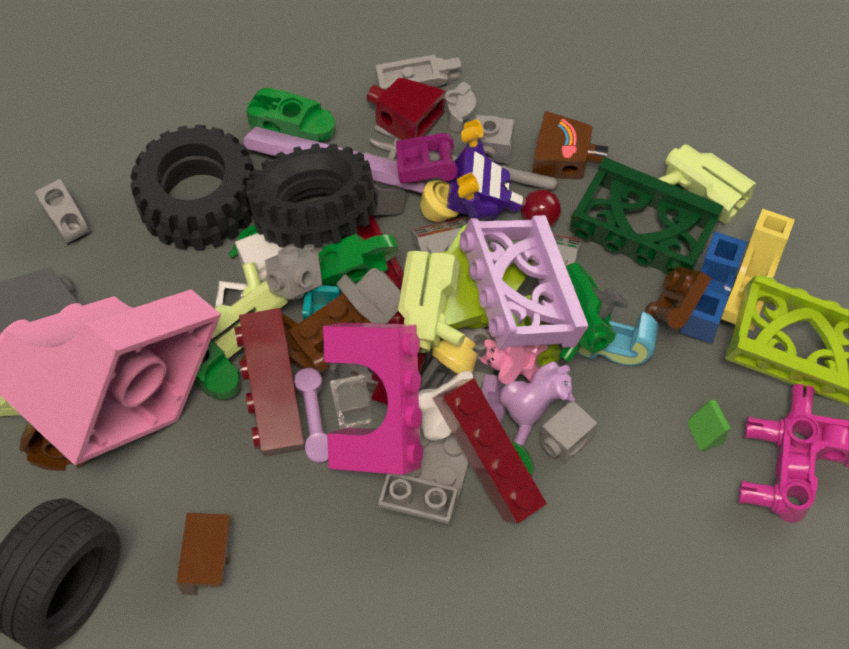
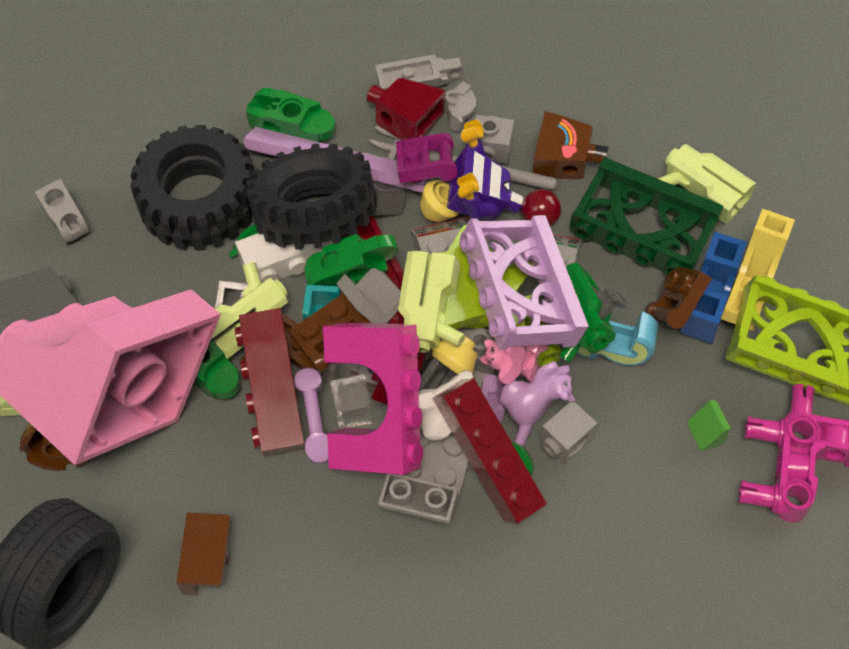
(293, 272): light grey brick -> none

